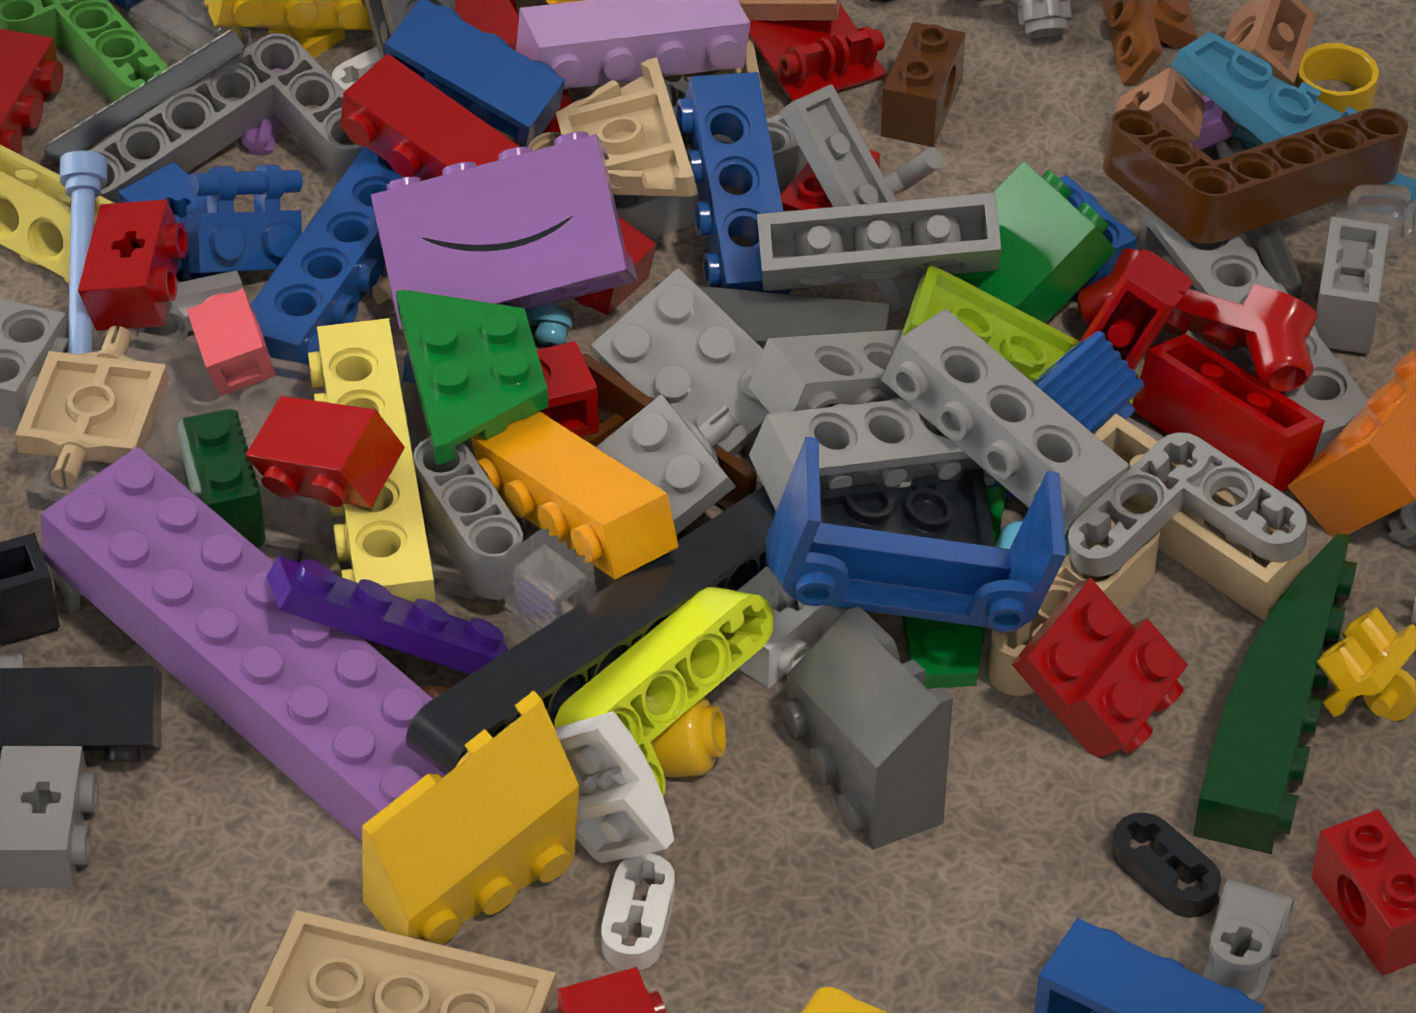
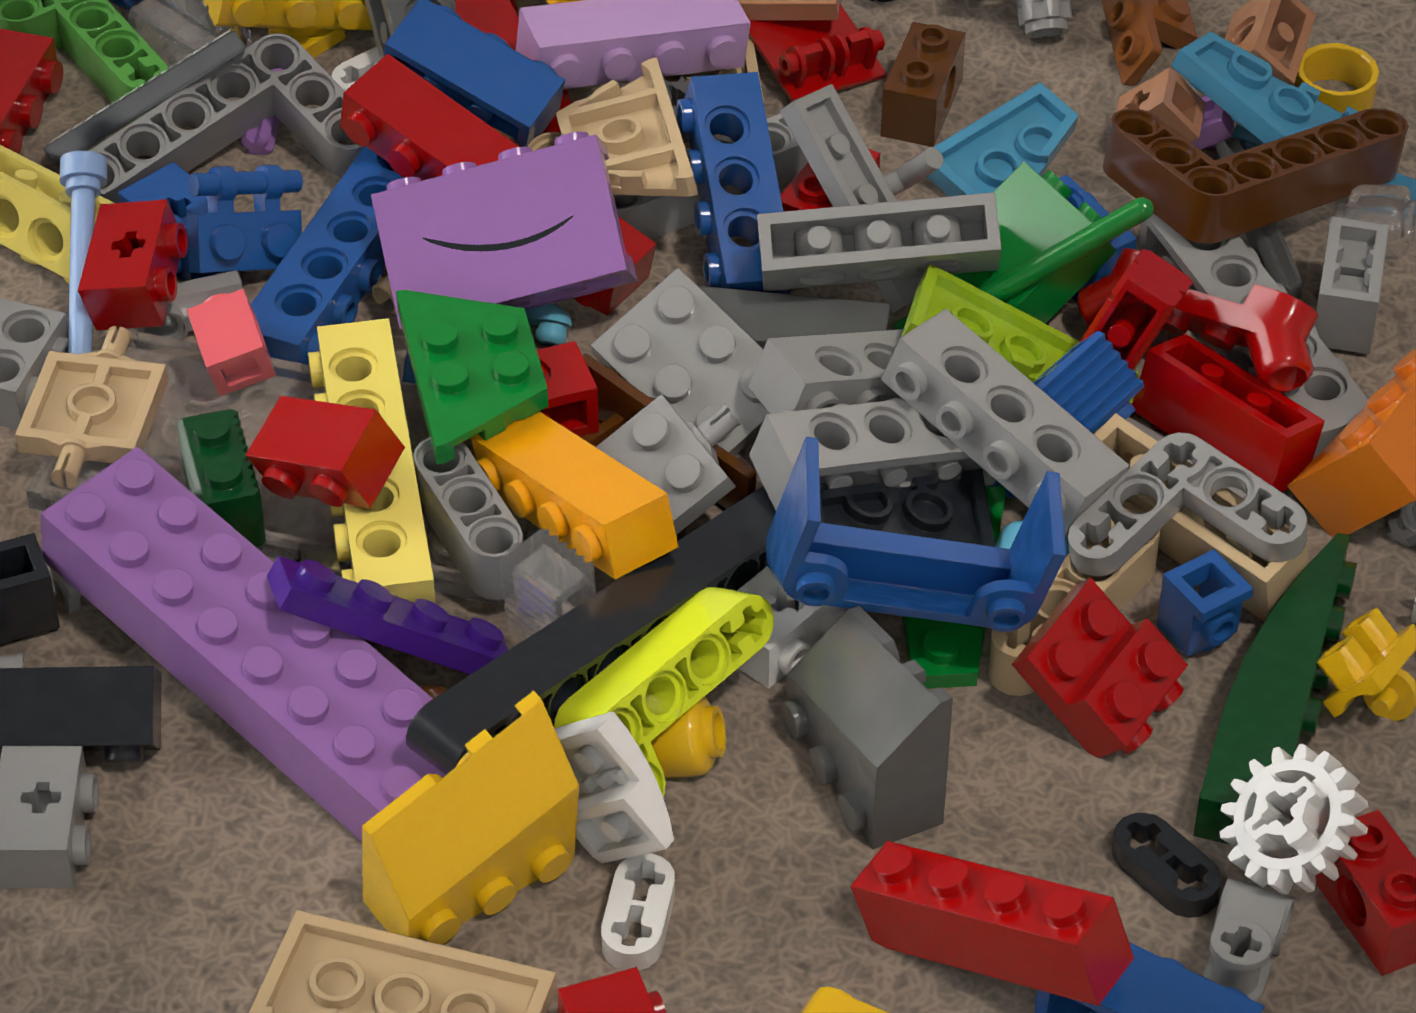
(993, 147): none -> dark azure wing
(993, 922): none -> red brick
(1065, 251): none -> green piece
(1202, 618): none -> blue brick
(1294, 819): none -> white gear

